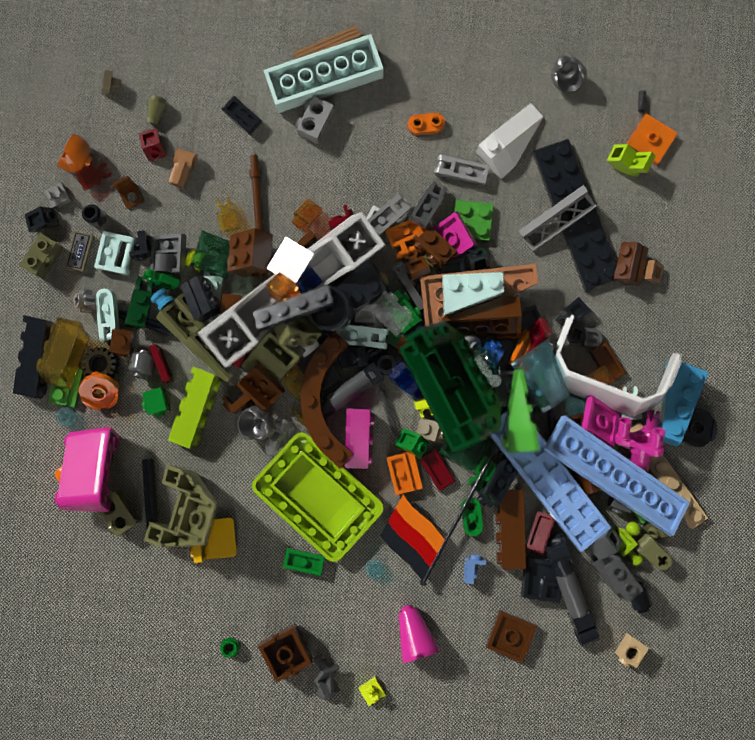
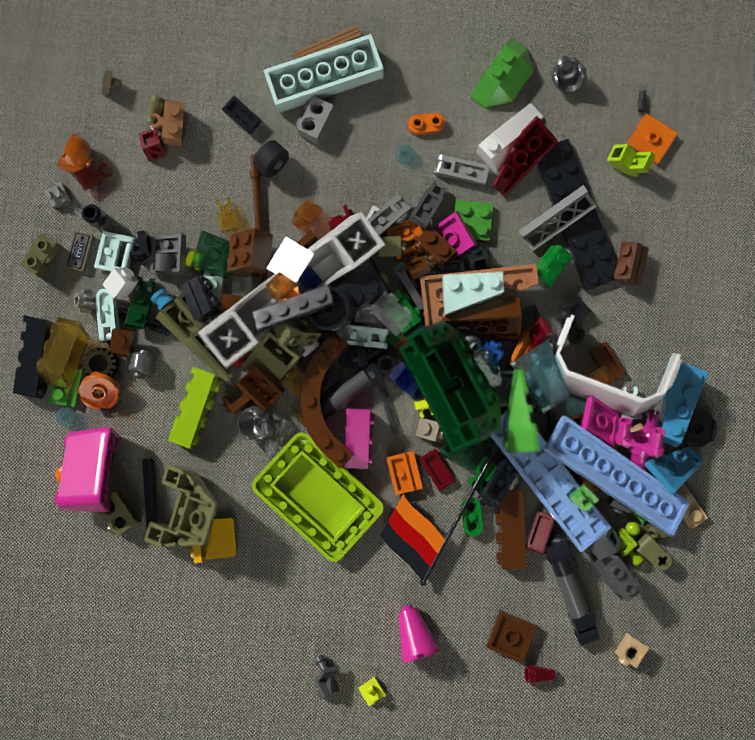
(41, 218): black bracket -> none
(120, 282): none -> white brick
(124, 187): reddish brown bracket -> none
(155, 402): green brick -> none
(161, 363): dark red tile -> none
(163, 280): green plate -> none
(171, 122): none -> medium nougat brick
(184, 162): medium nougat piece -> none
(229, 653): green plate -> none
(270, 158): none -> black tyre
(285, 653): reddish brown brick -> none
(303, 561): green plate -> none
(374, 569): clear light blue plate -> none
(393, 246): none -> olive brick
(404, 148): none -> clear light blue plate
(412, 443): green bracket -> none
(470, 570): medium blue bracket -> none
(504, 76): none -> bright green wedge
(527, 152): none -> dark red wedge
(537, 674): none -> dark red cone
(540, 581): black plate -> none
(552, 265): none -> green brick
(584, 497): none -> bright green tile
(592, 338): dark grey tile -> none
(642, 601): black brick -> none
(653, 272): medium nougat plate -> none
(675, 468): none -> dark azure wing

